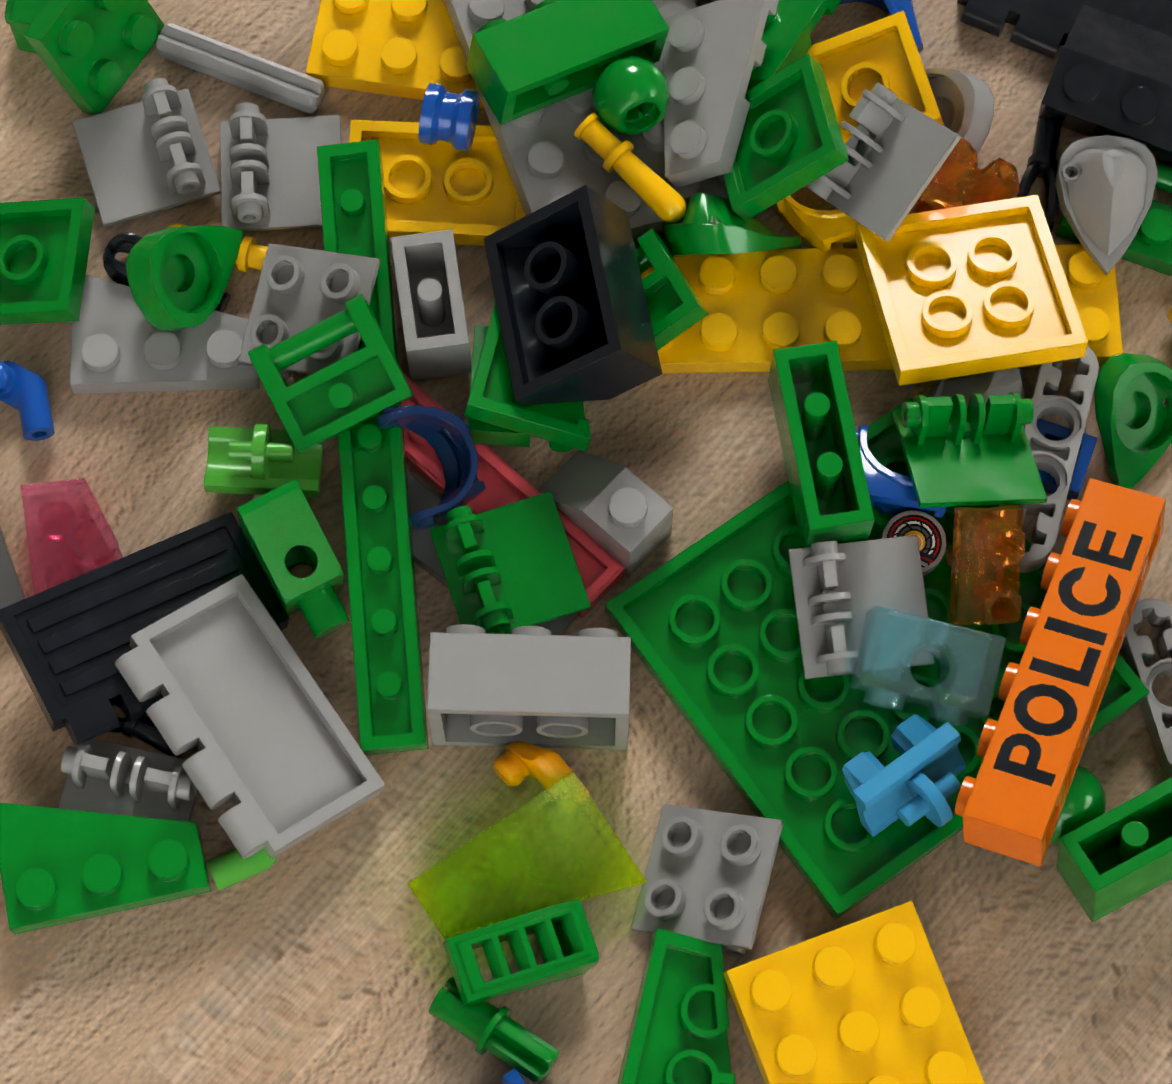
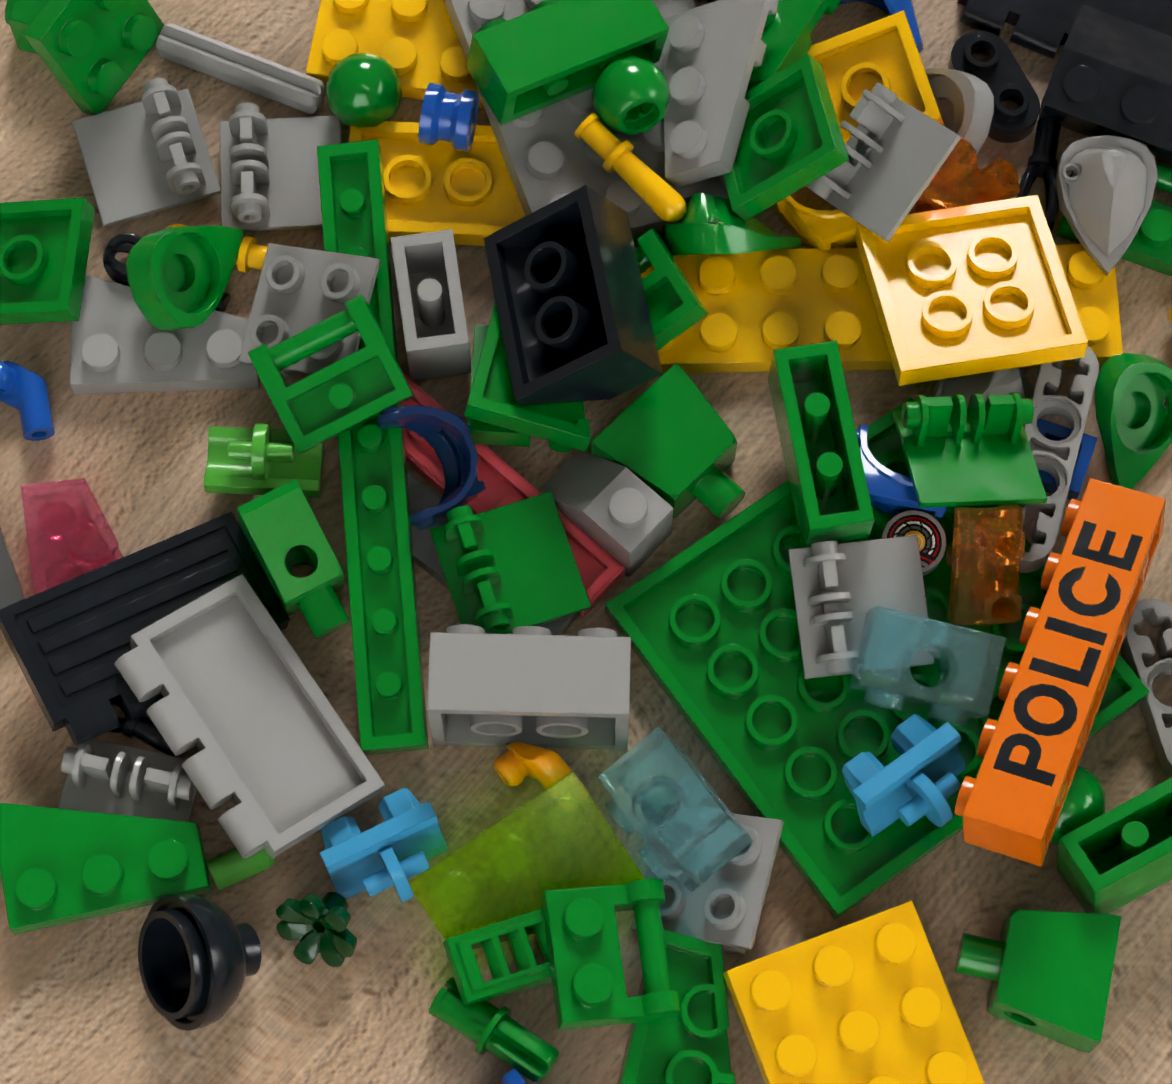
(194, 959): none -> black piece
(318, 927): none -> dark green plant
(363, 90): none -> green piece
(385, 852): none -> dark azure hips
(588, 958): none -> green plate
(675, 445): none -> green torso
(701, 830): none -> clear light blue brick
(1004, 80): none -> black plate
(1048, 972): none -> green torso

